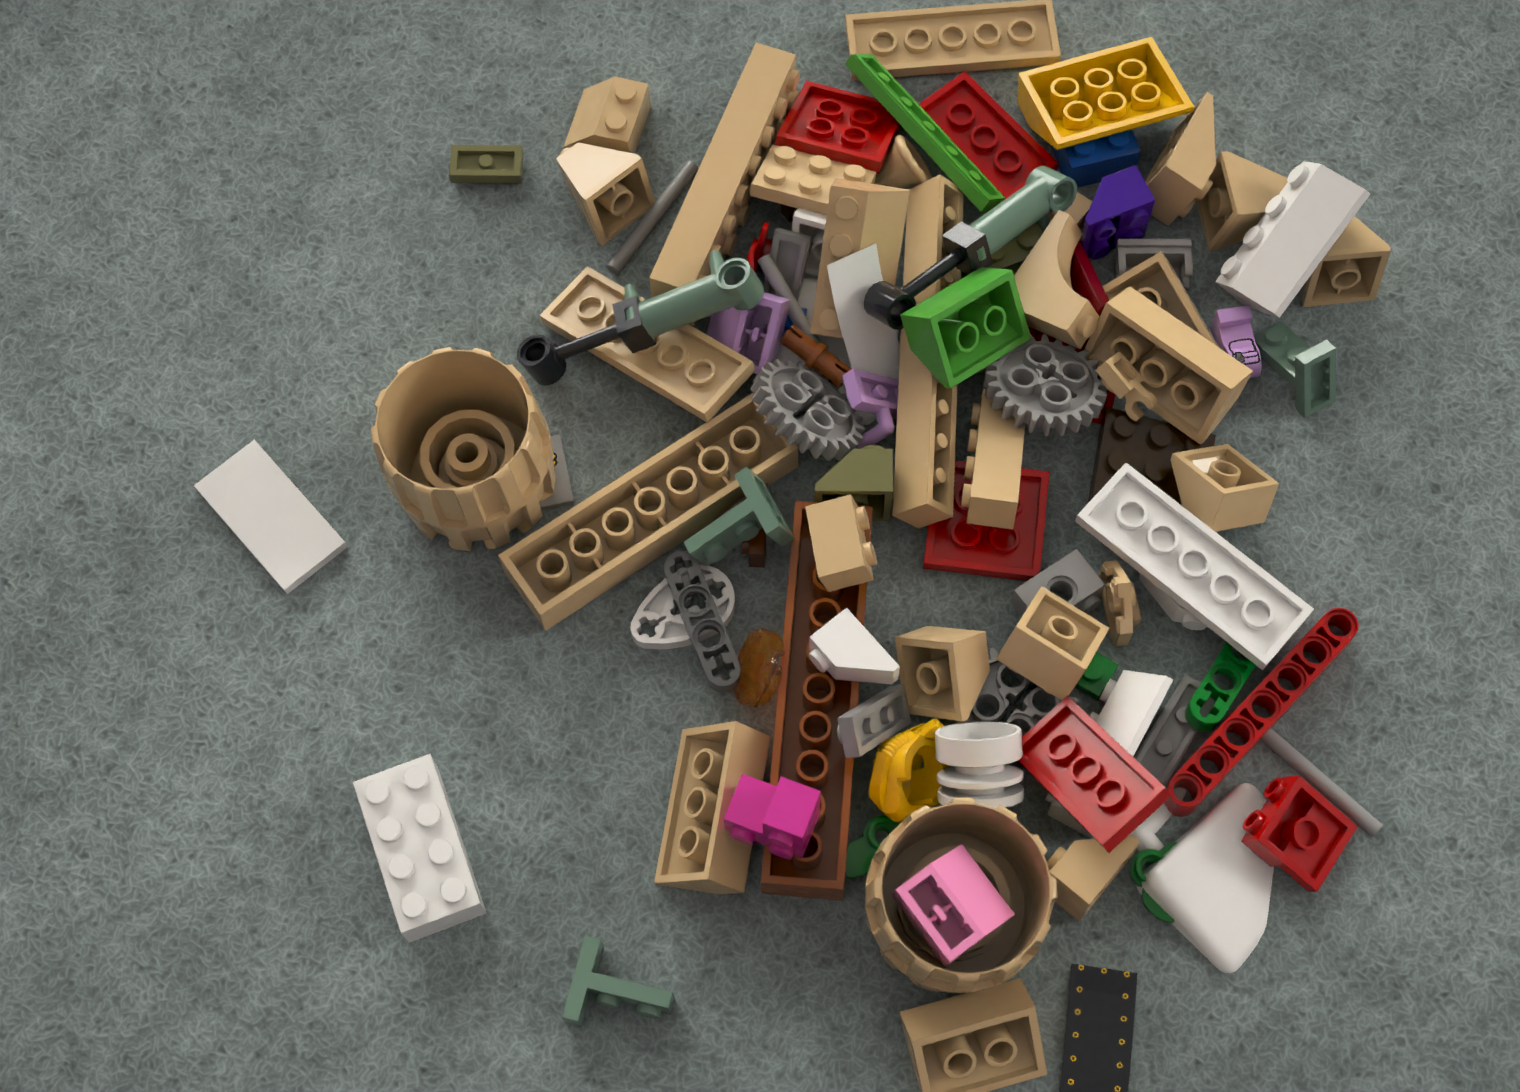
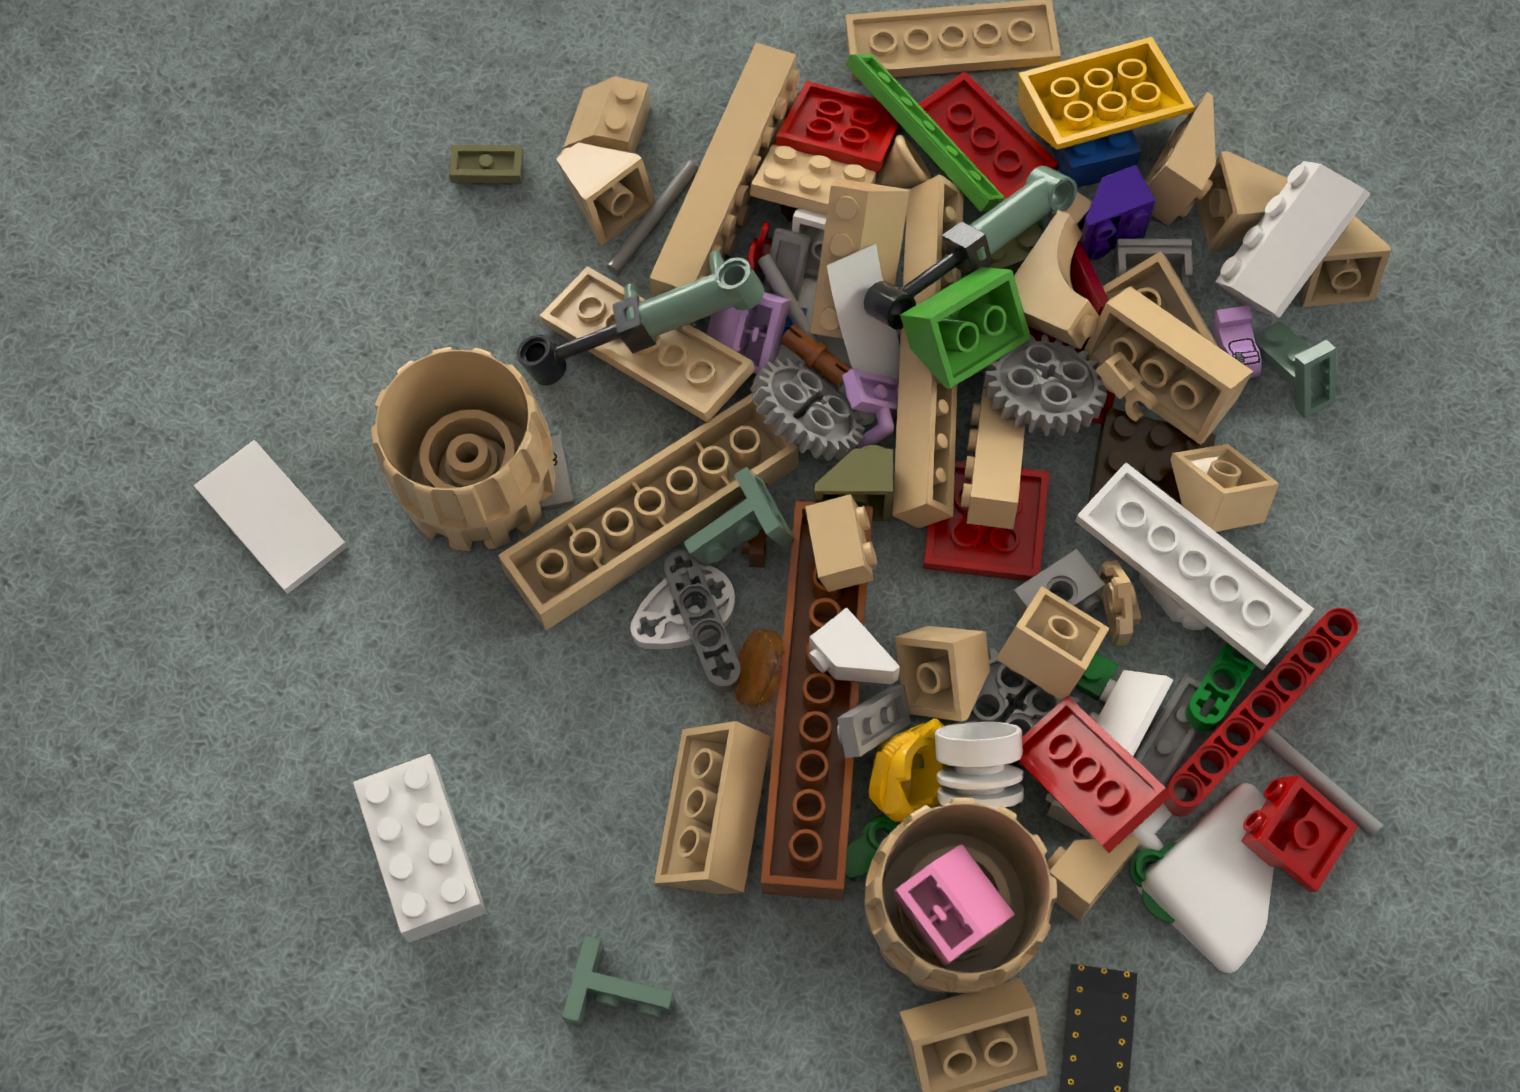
(773, 815): dark pink brick -> none

